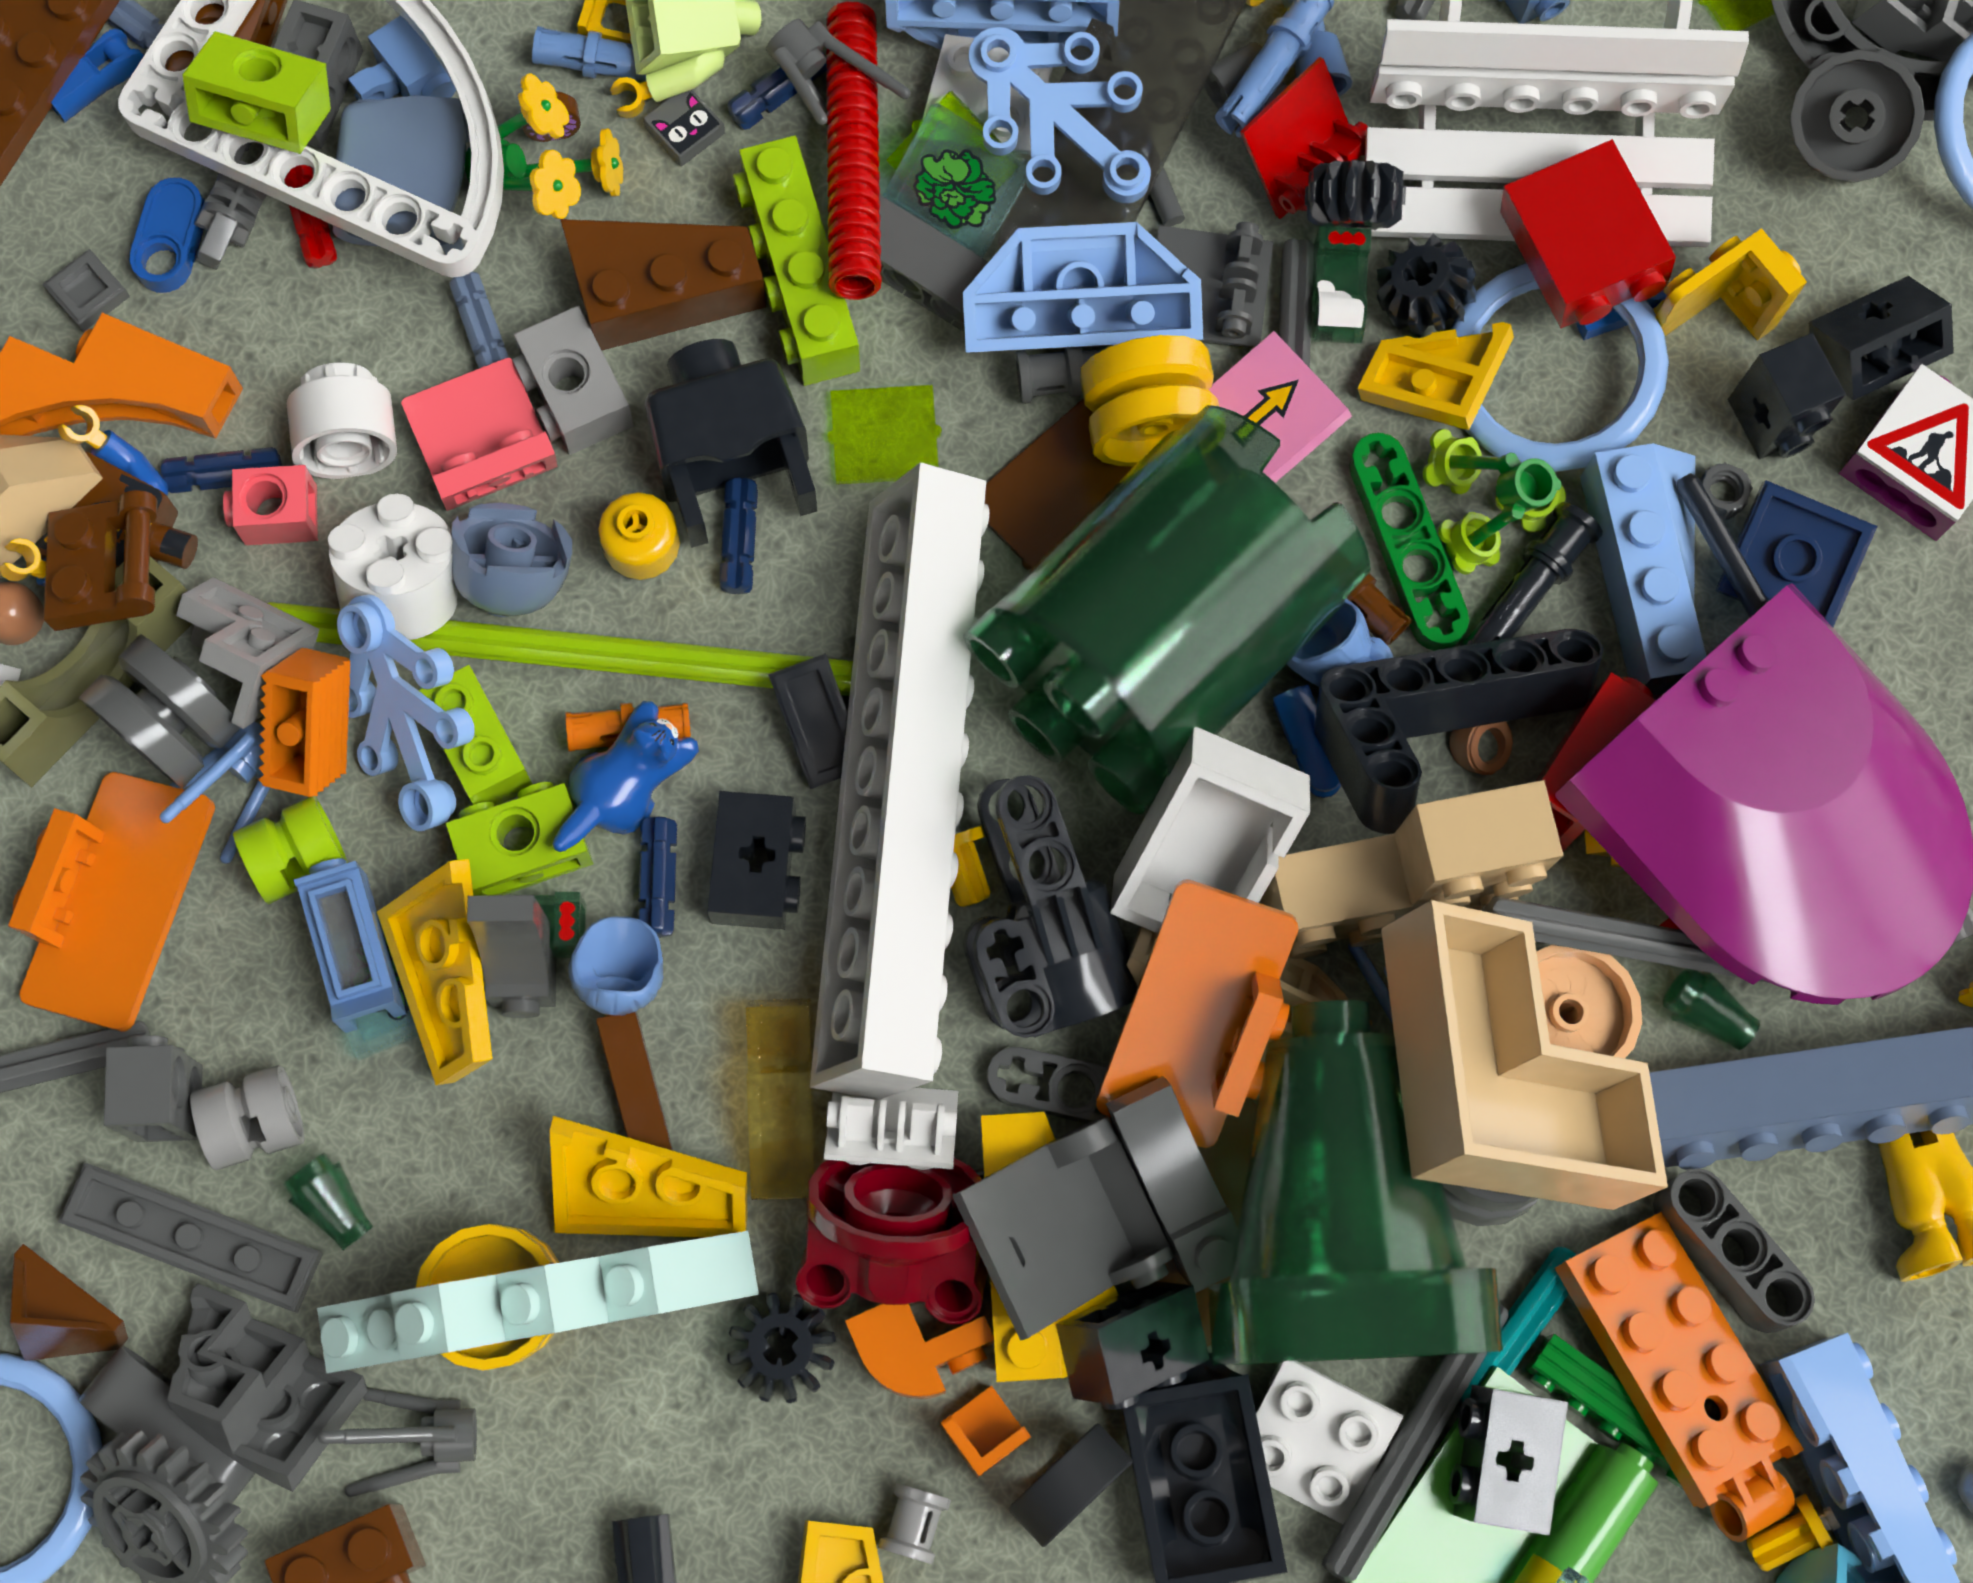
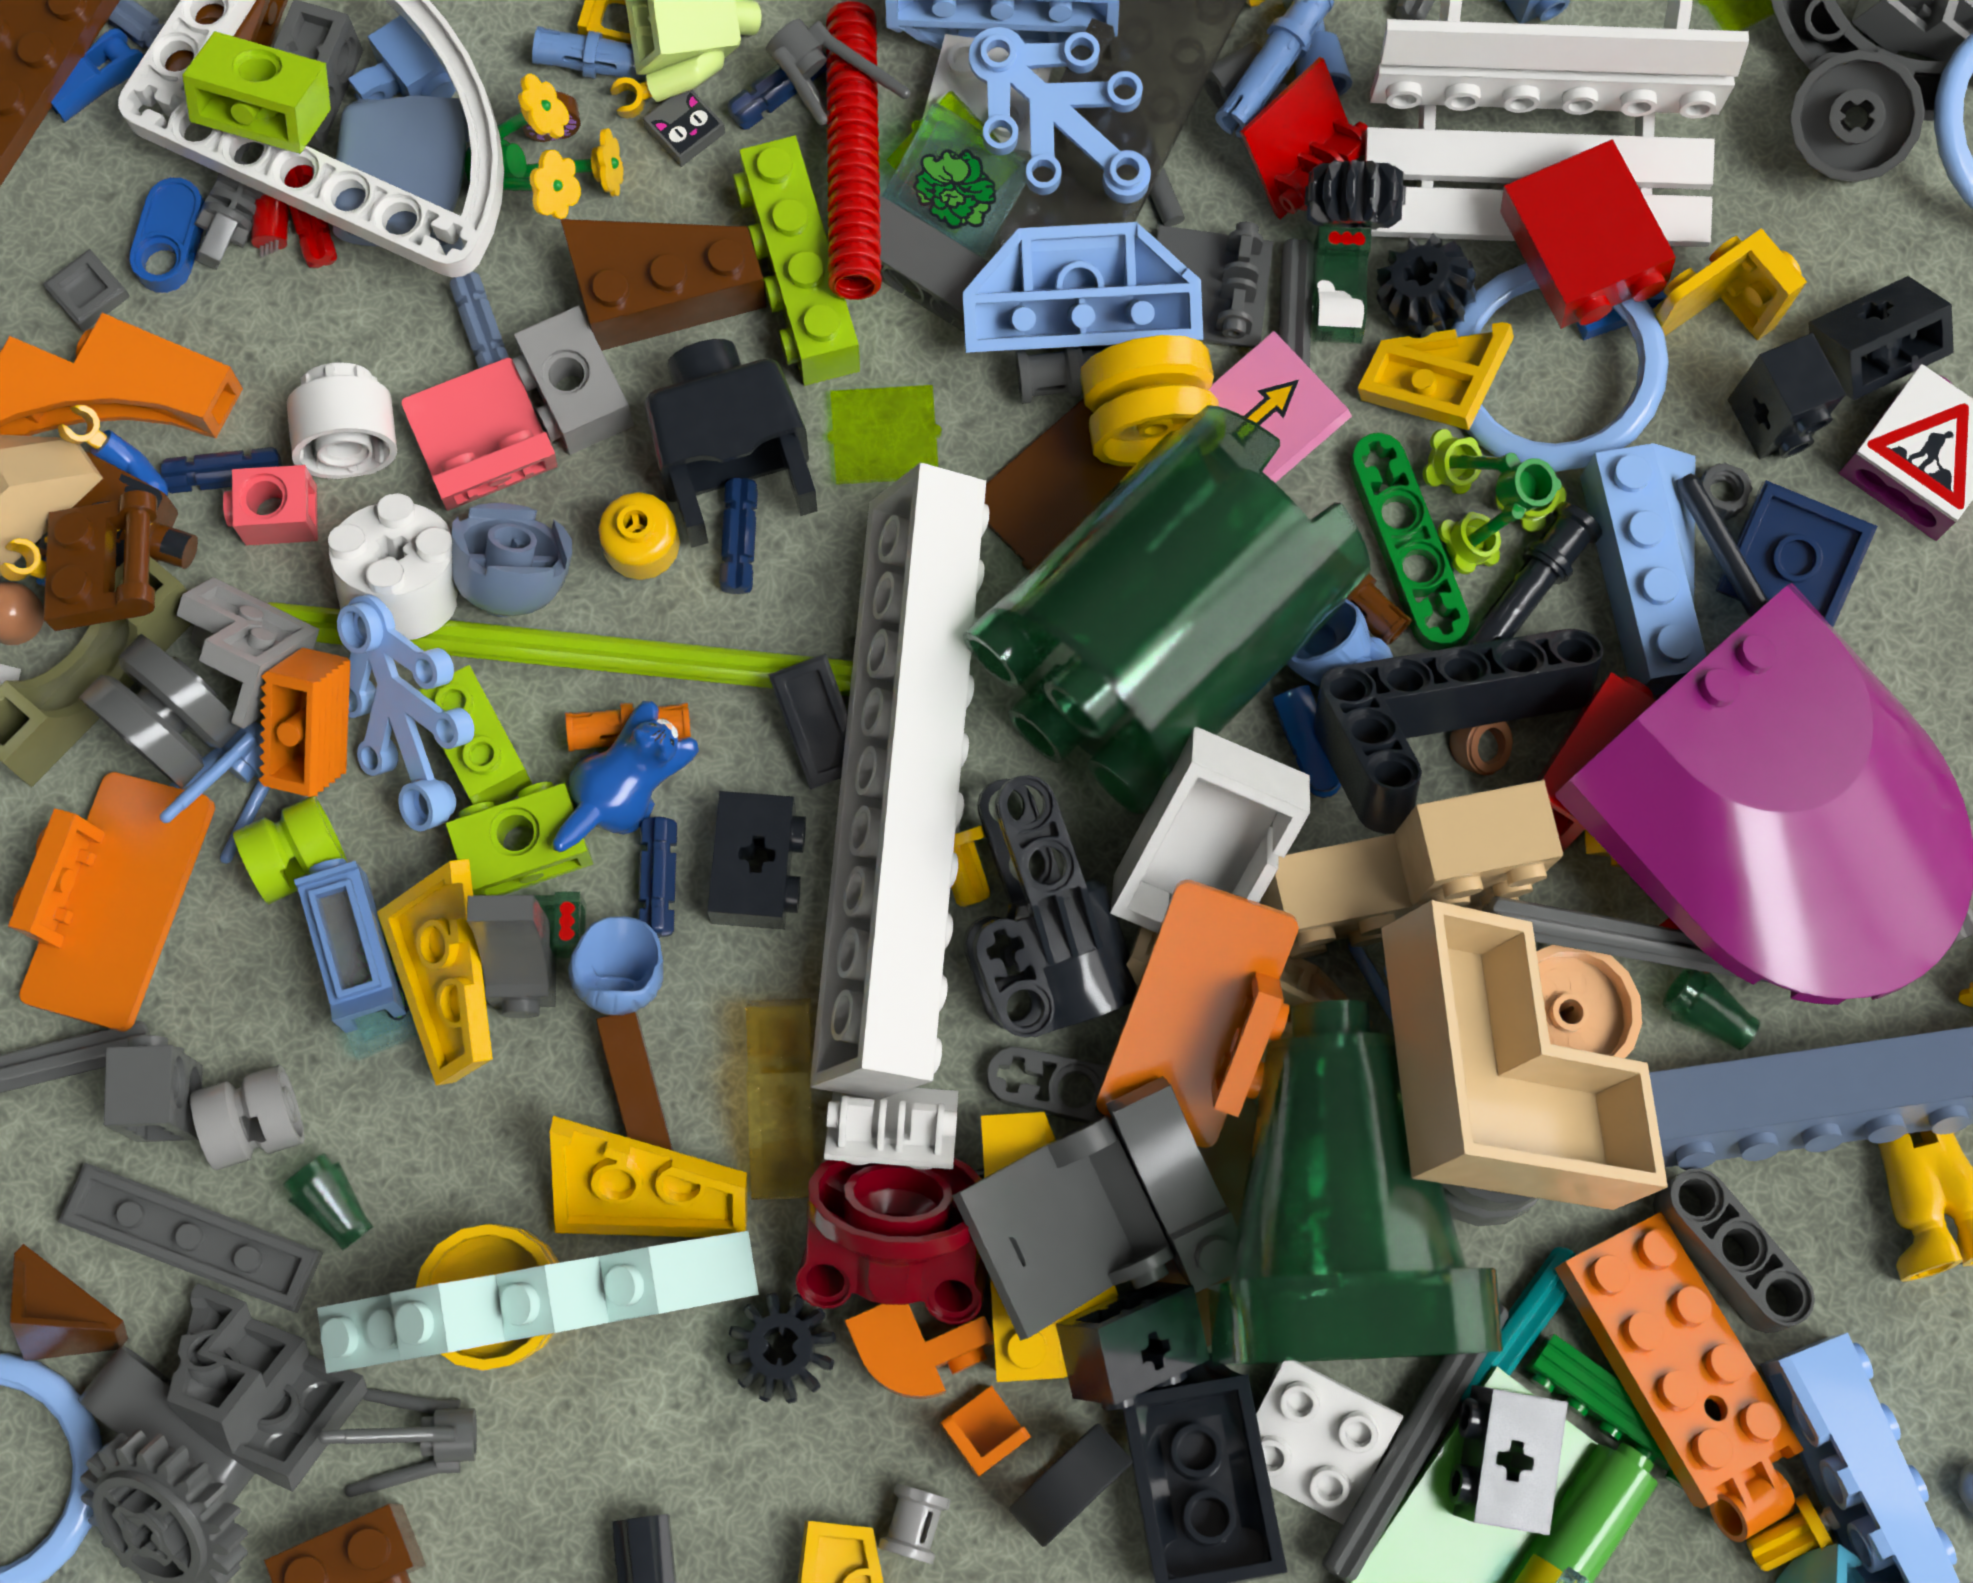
(269, 225): none -> red piece

